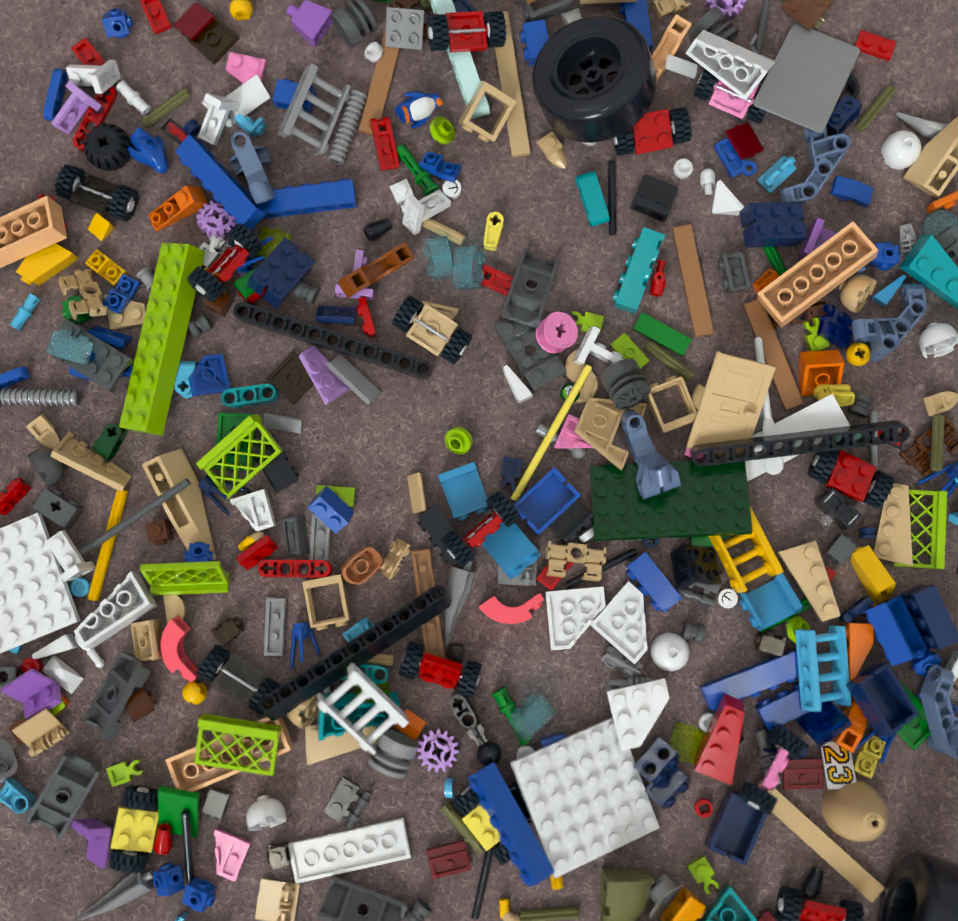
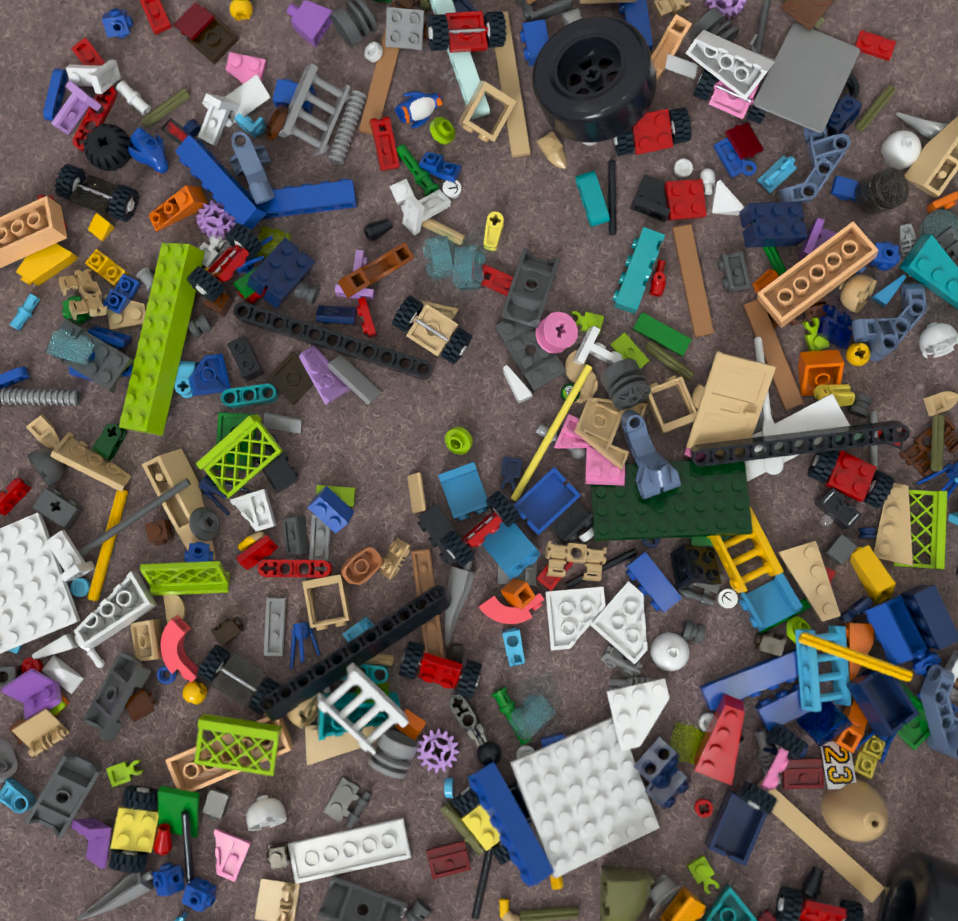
(160, 675): none -> blue plate
(198, 524): none -> dark grey piece
(245, 358): none -> black brick
(276, 122): none -> reddish brown tile
(513, 646): none -> medium azure leg
(517, 593): none -> orange brick
(601, 470): none -> bright pink wing
(685, 199): none -> red plate
(855, 656): none -> yellow axle
(881, 191): none -> clear smoke wheel

